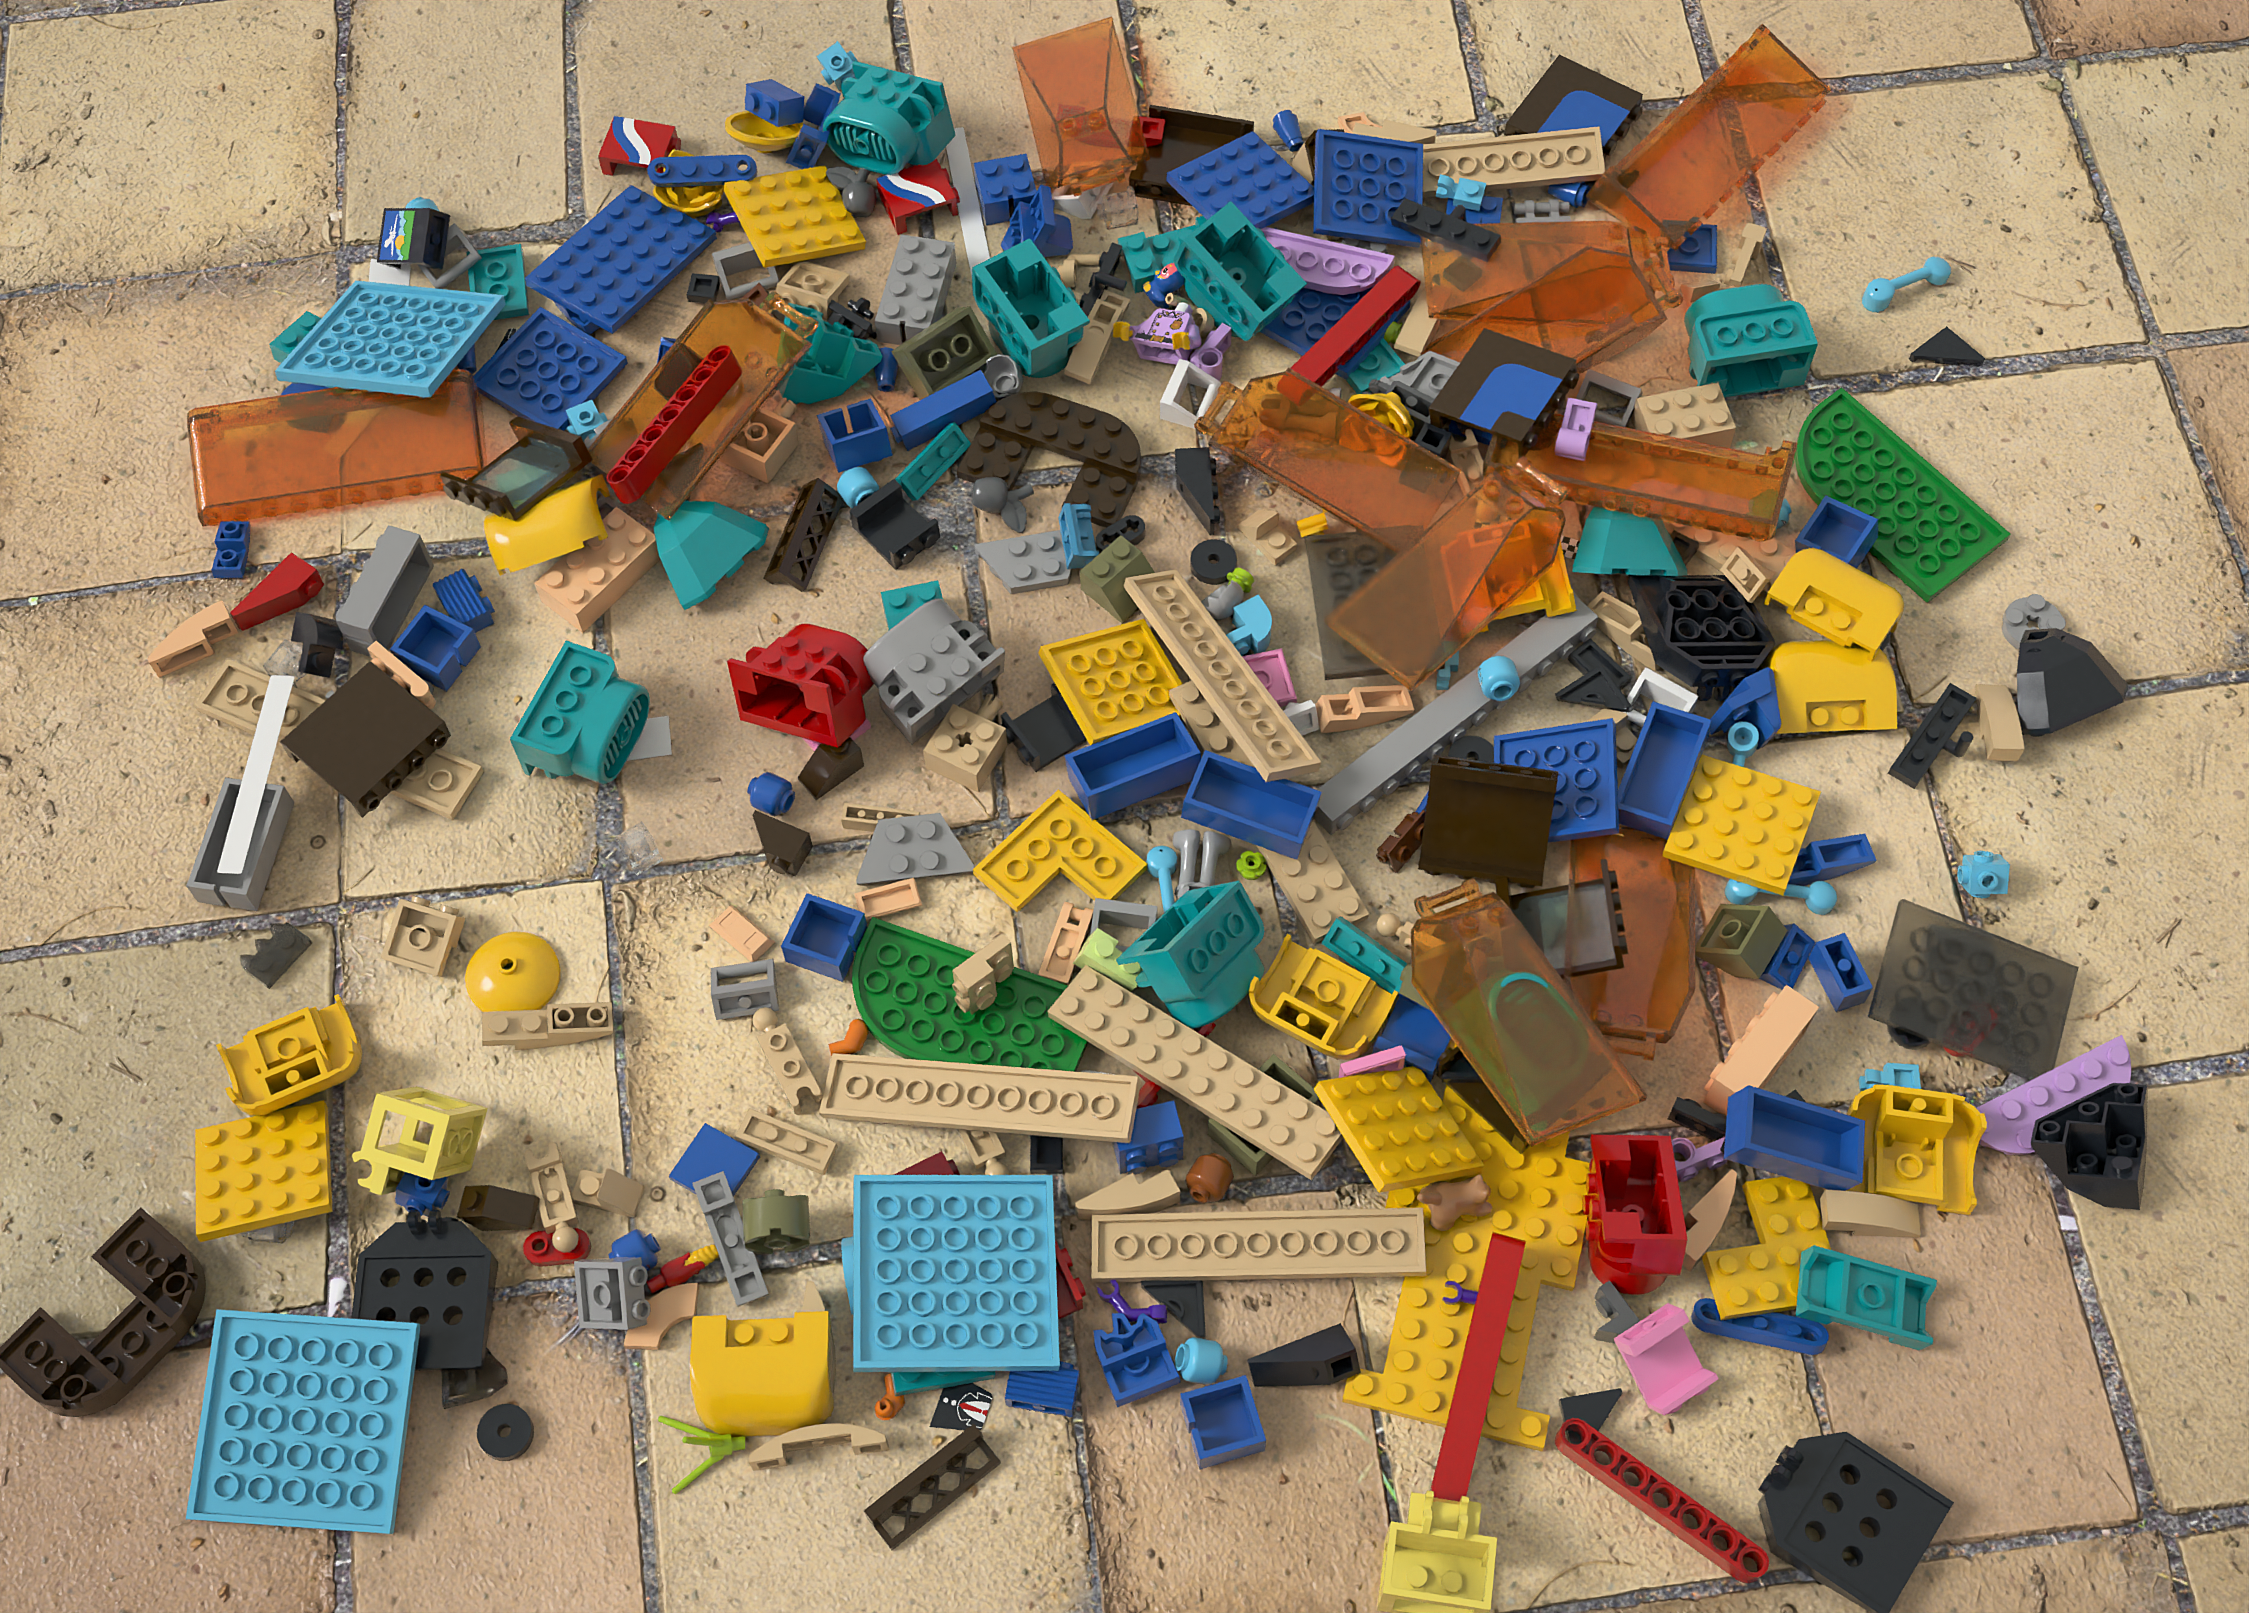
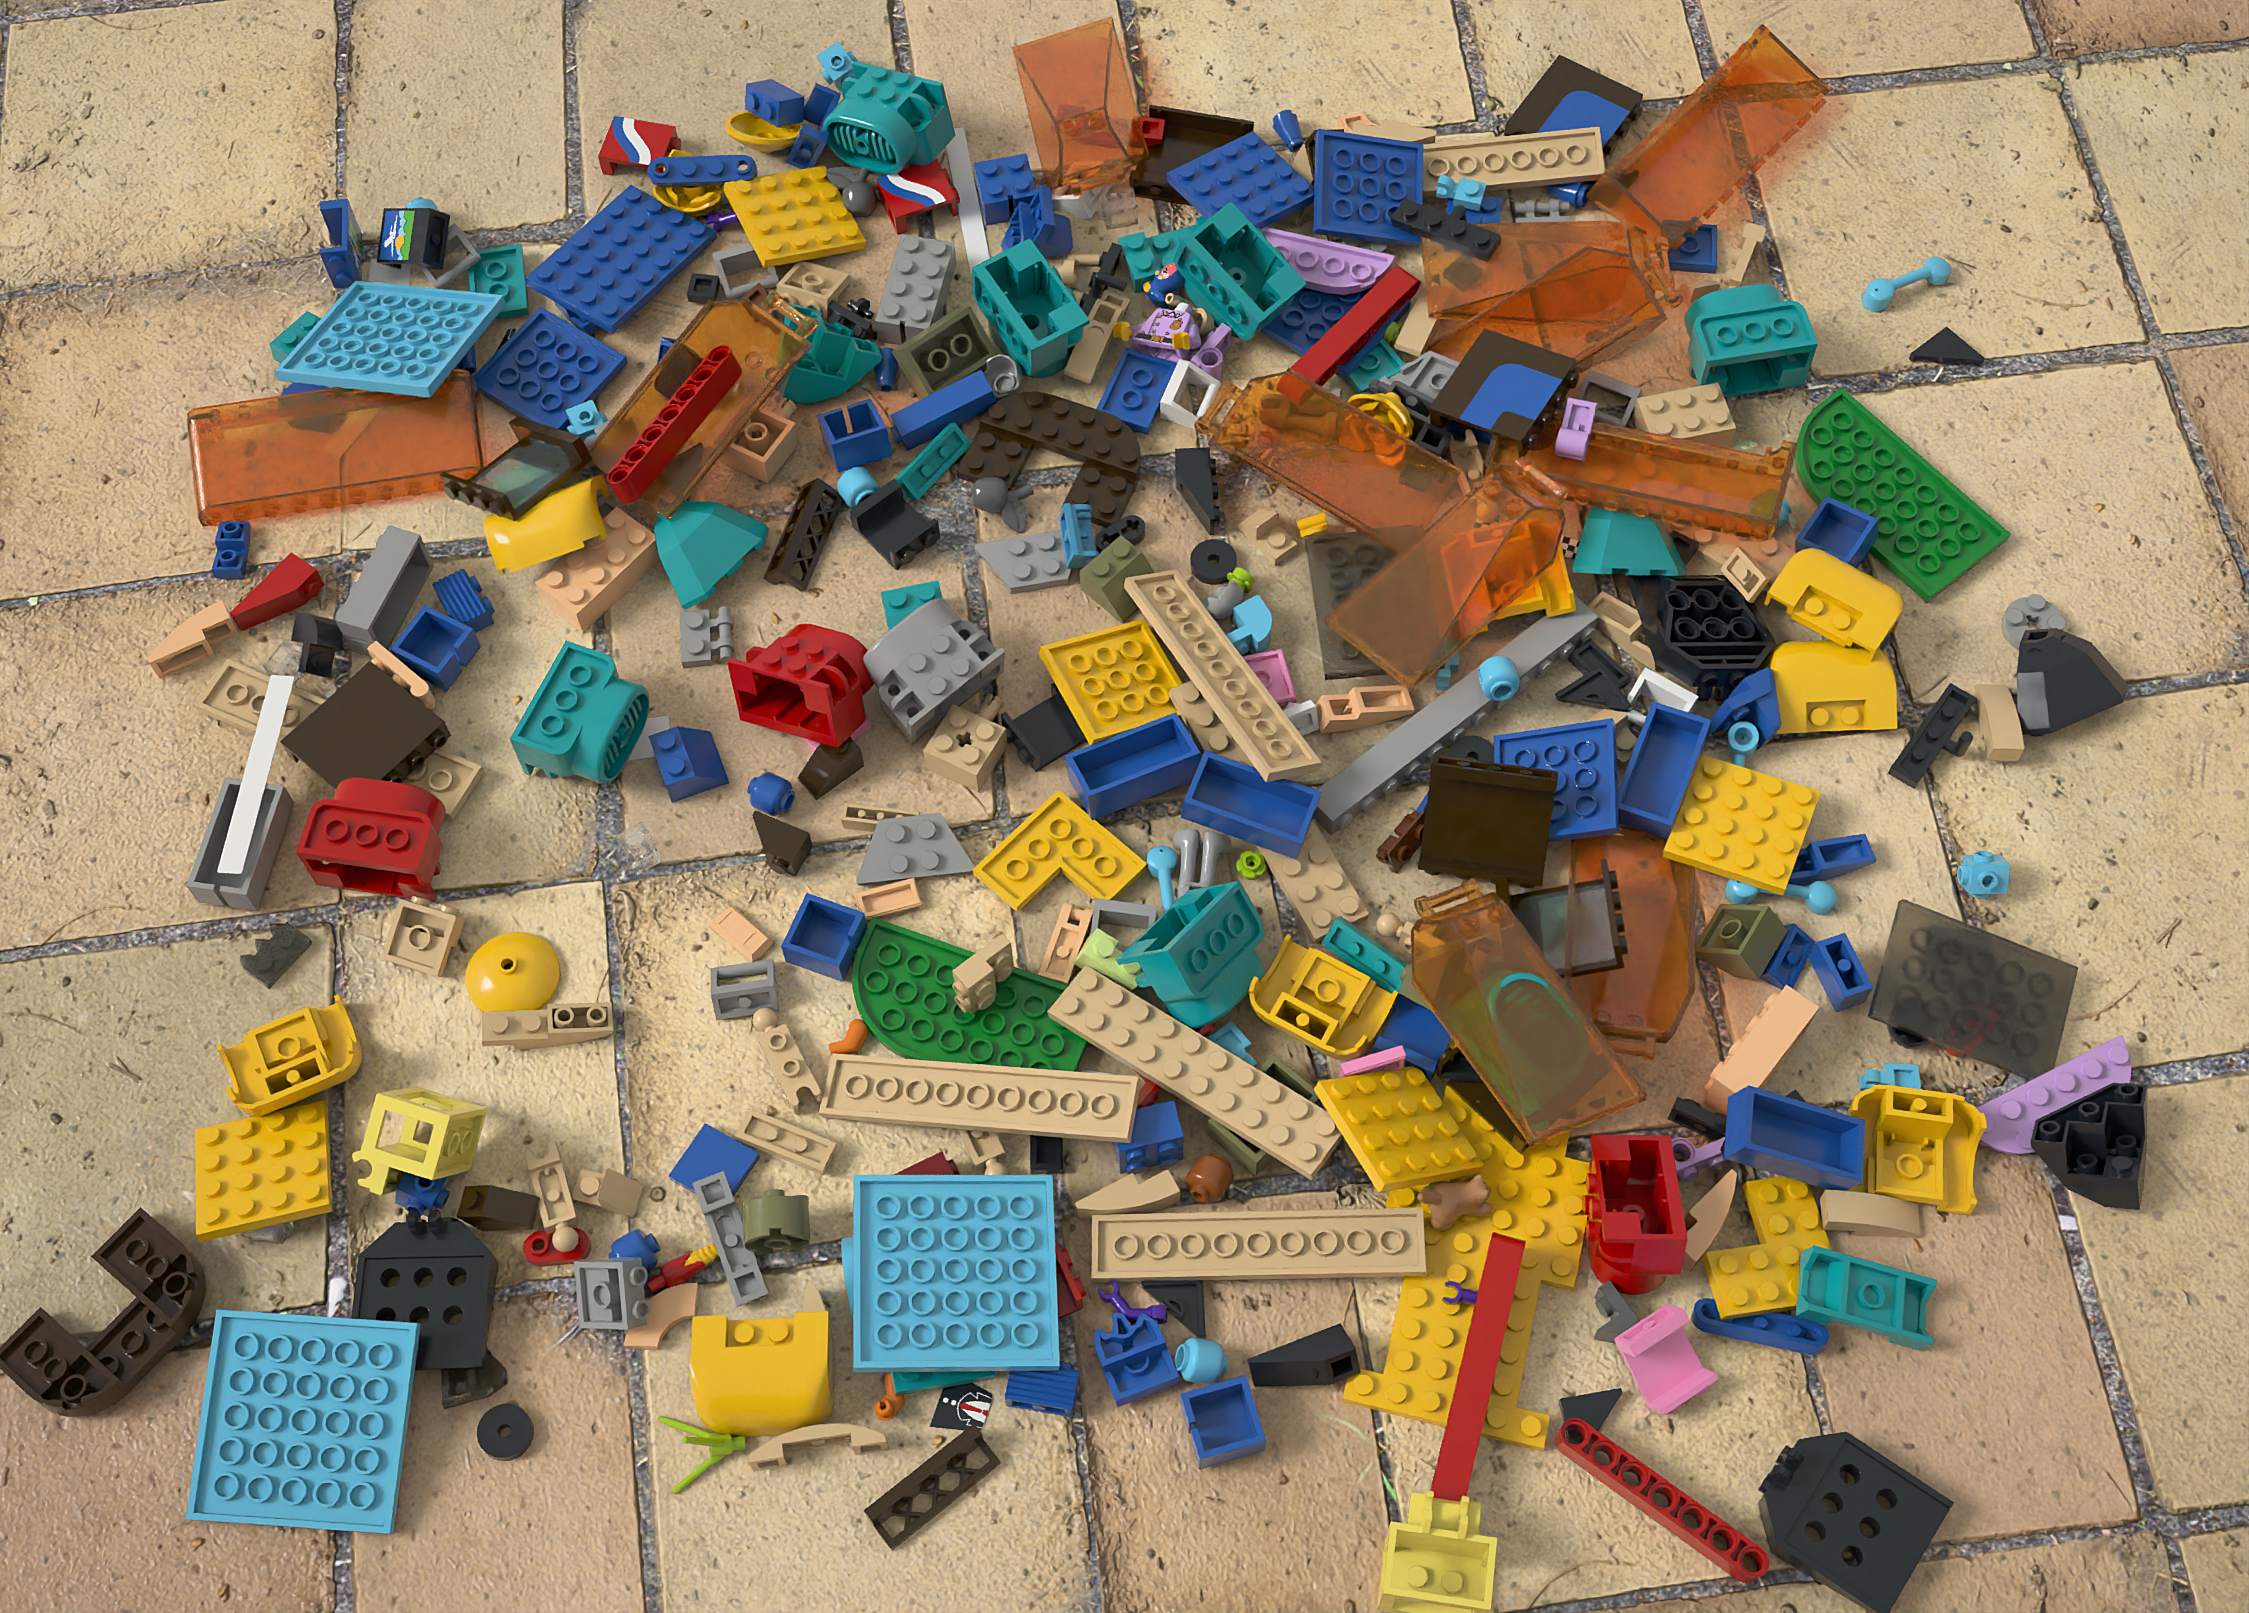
(343, 262): none -> blue panel
(376, 839): none -> red brick
(688, 761): none -> blue slope
(696, 637): none -> light grey plate
(1137, 389): none -> blue plate
(1234, 1041): none -> medium azure plate

